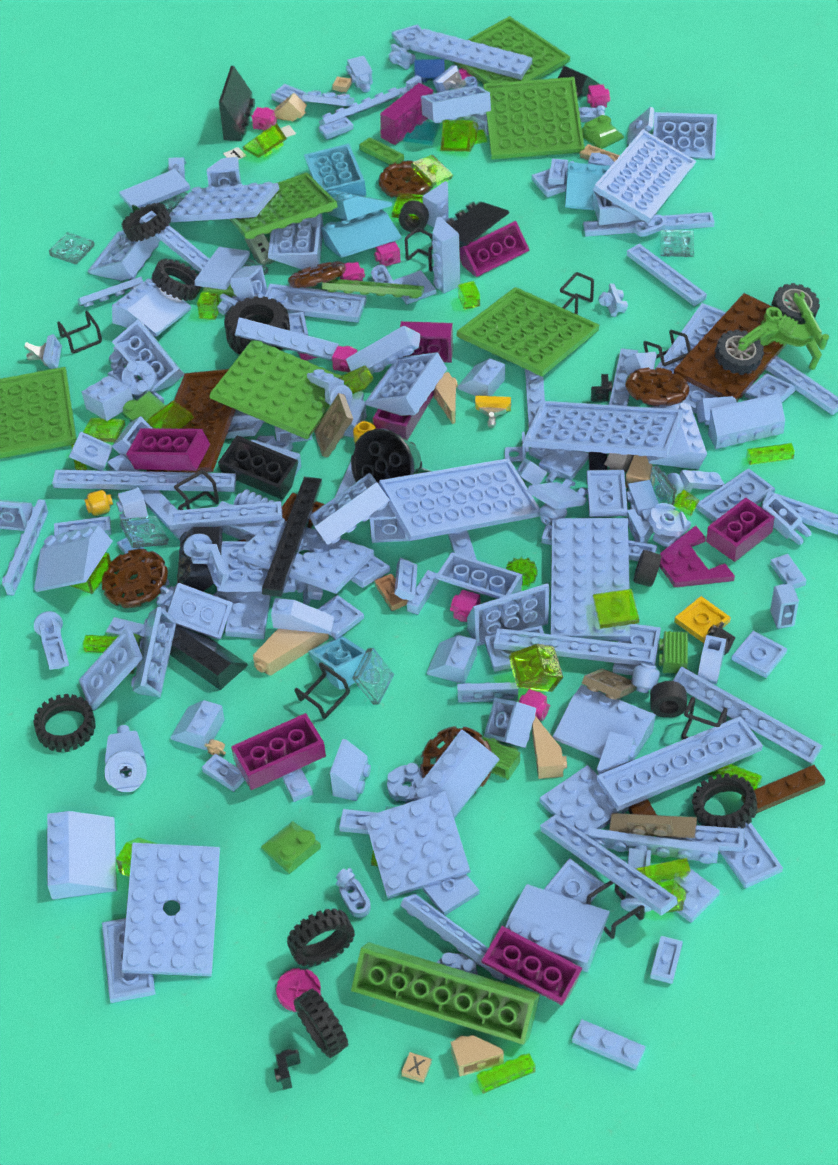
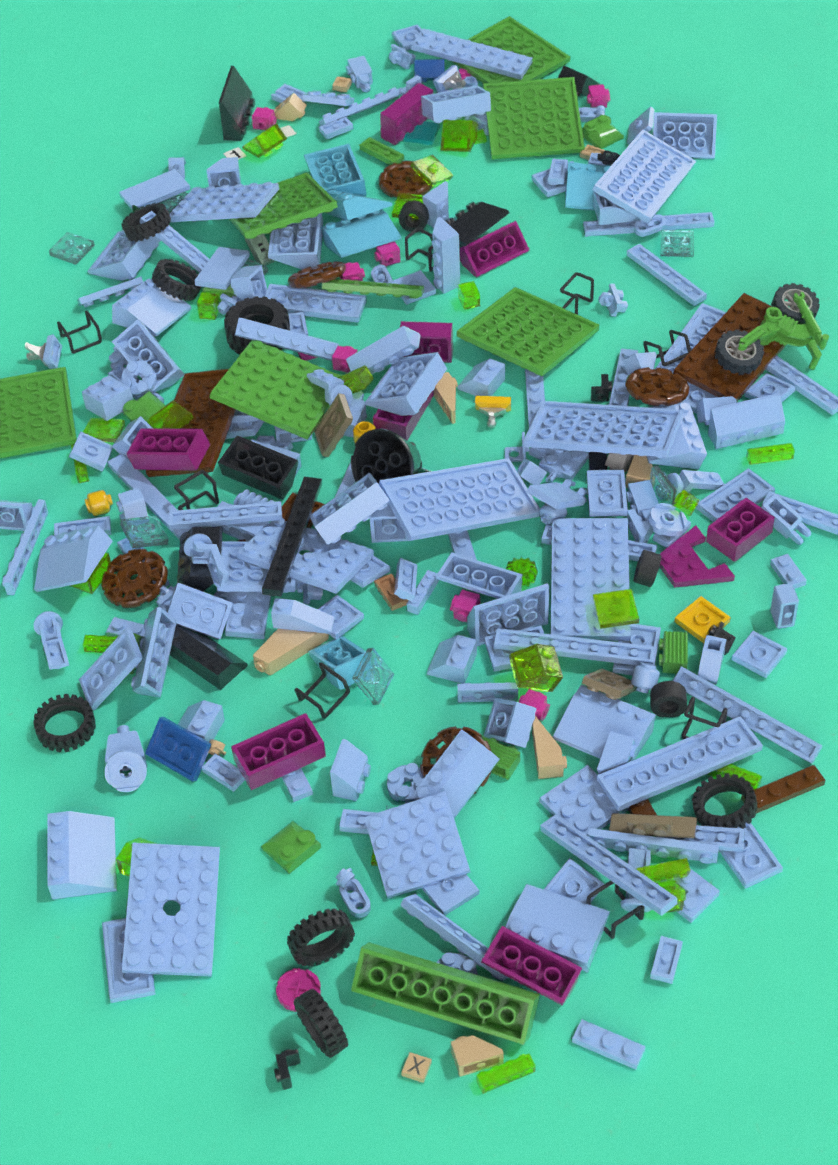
(143, 480): light blue plate -> none
(178, 748): none -> blue plate
(608, 157): none -> black hinge

